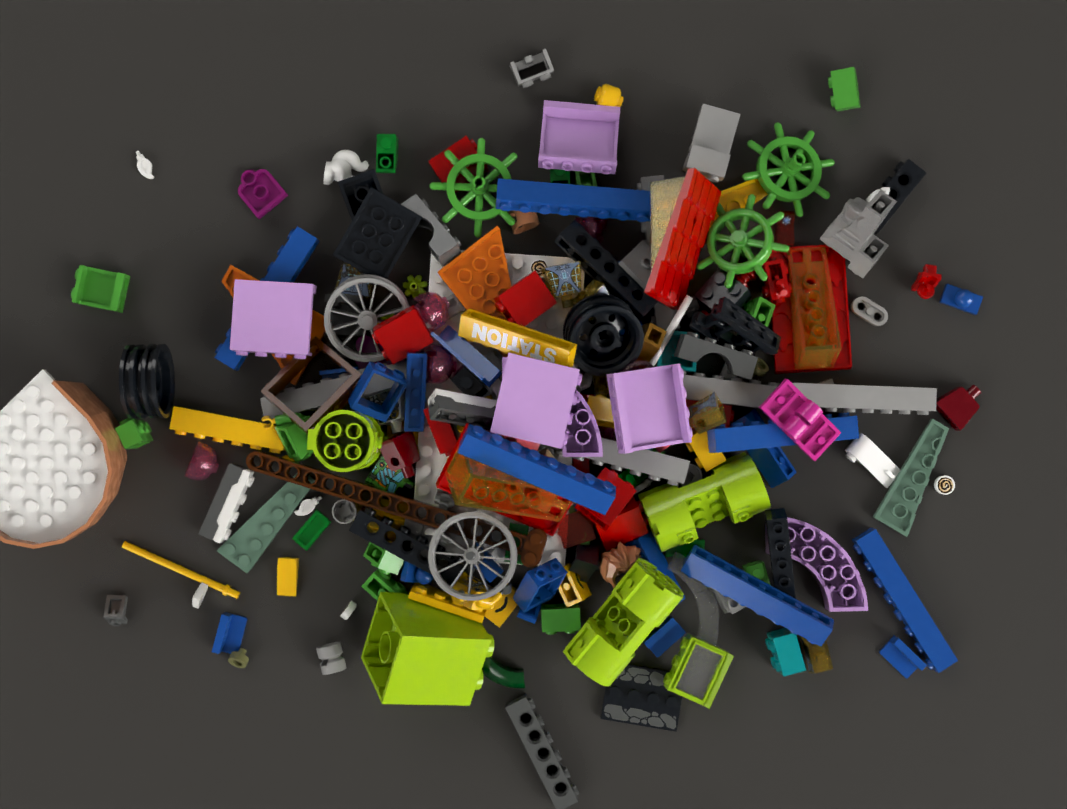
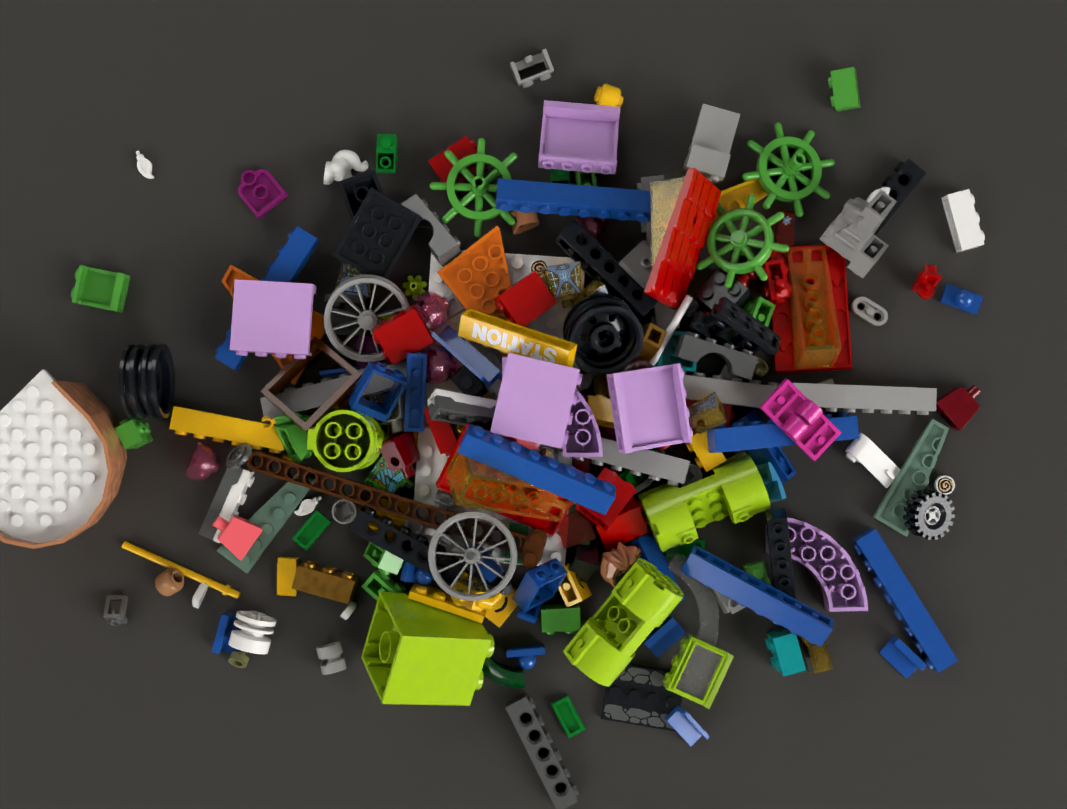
(169, 582): none -> medium nougat head
(237, 534): none -> coral torso
(238, 456): none -> dark grey gear
(251, 636): none -> white wheel
(325, 582): none -> pearl gold brick
(526, 654): none -> blue tile
(568, 716): none -> green tile
(685, 725): none -> panel
(772, 482): none -> dark azure slope
(938, 513): none -> black wheel
(963, 220): none -> white brick

